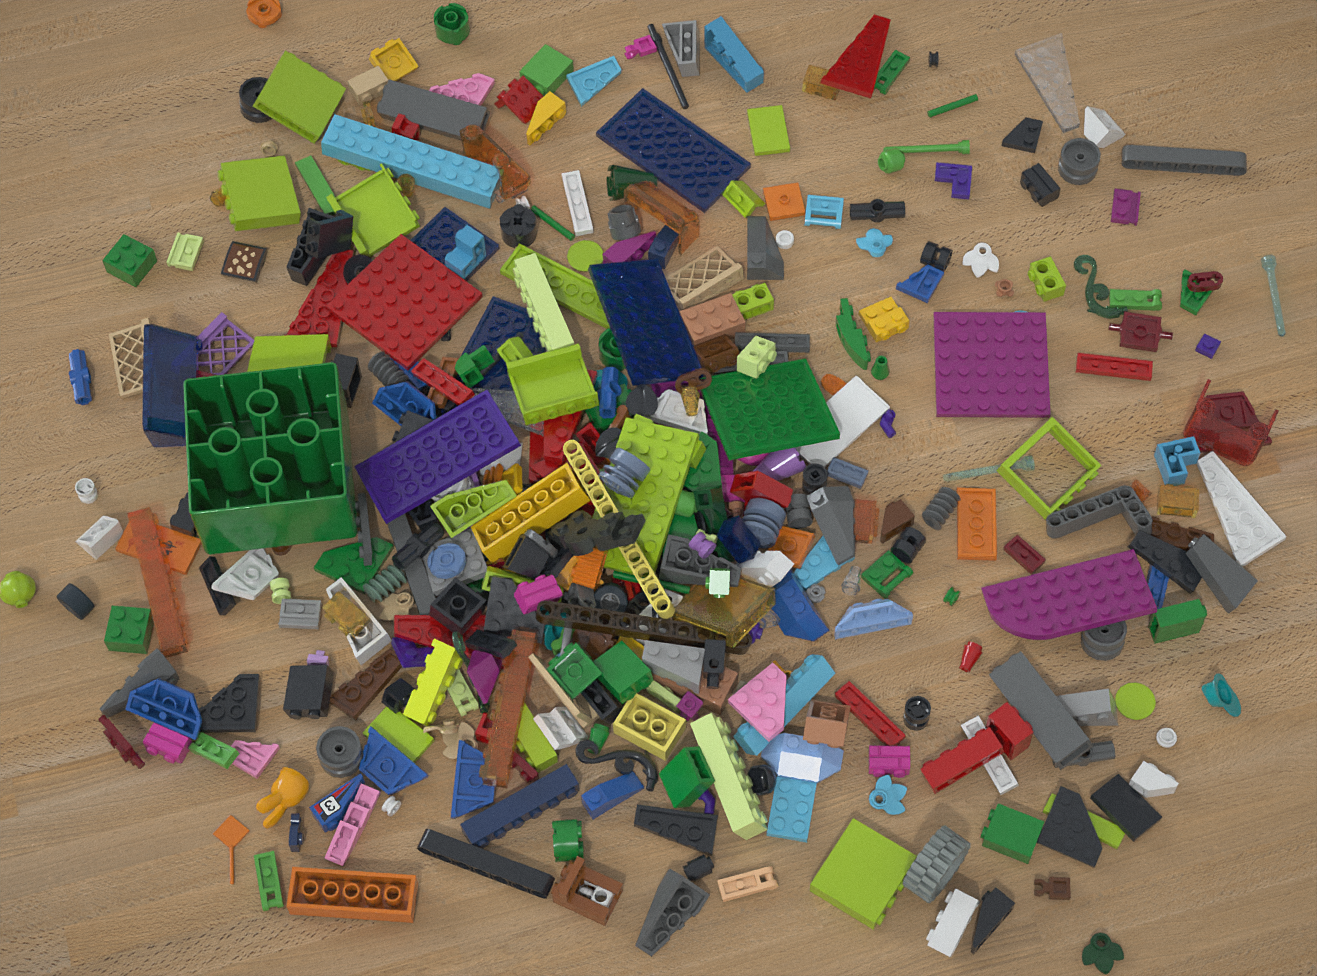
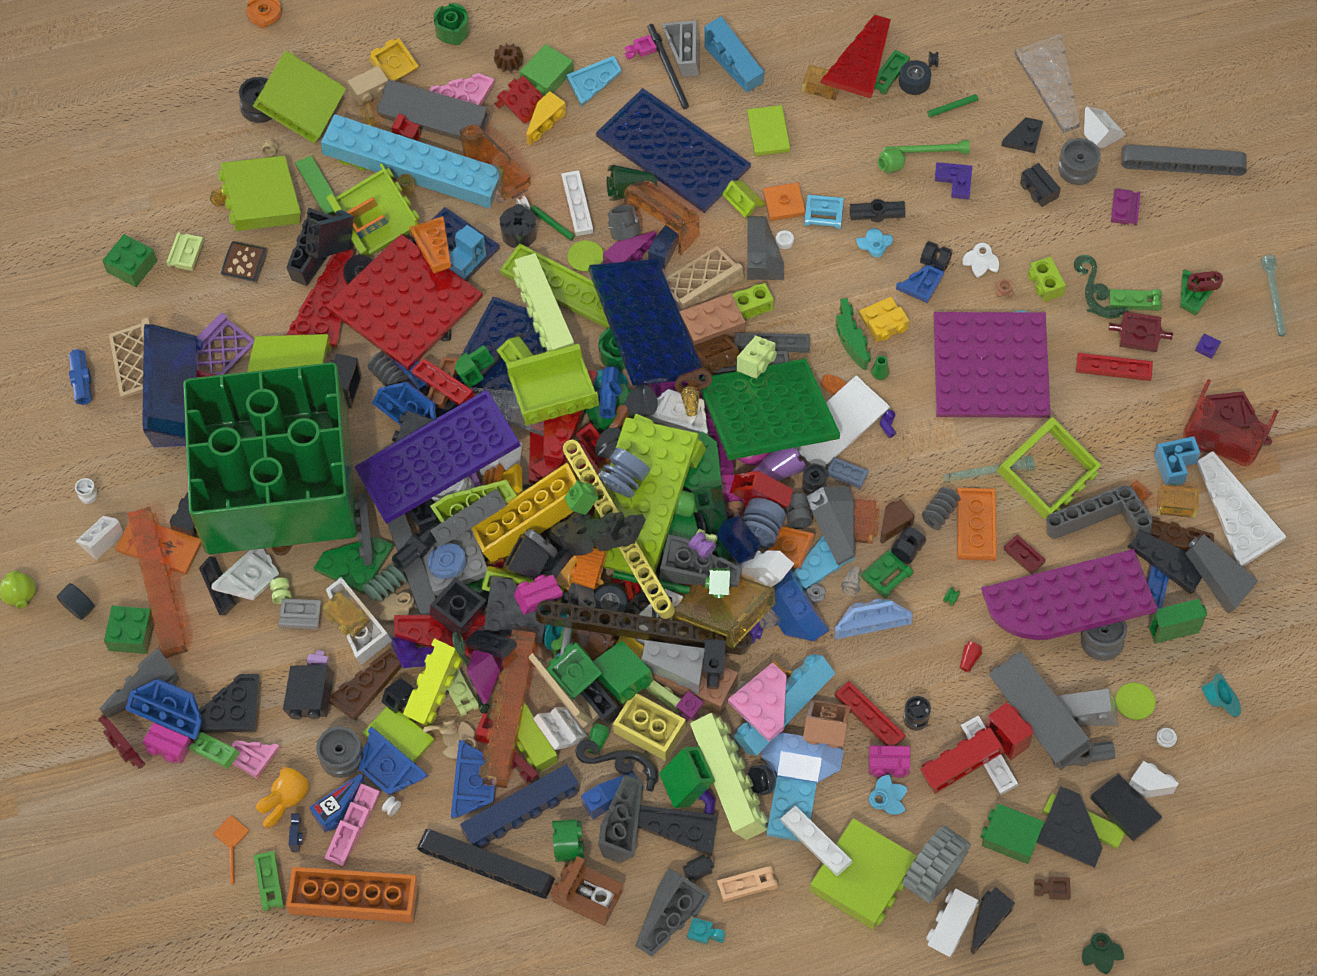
(371, 226): none -> orange piece
(433, 243): none -> orange wing
(468, 517): none -> dark grey plate
(508, 57): none -> reddish brown gear
(581, 497): none -> bright green brick
(620, 823): none -> dark grey wedge
(702, 931): none -> teal plate
(816, 841): none -> white plate
(915, 77): none -> black wheel

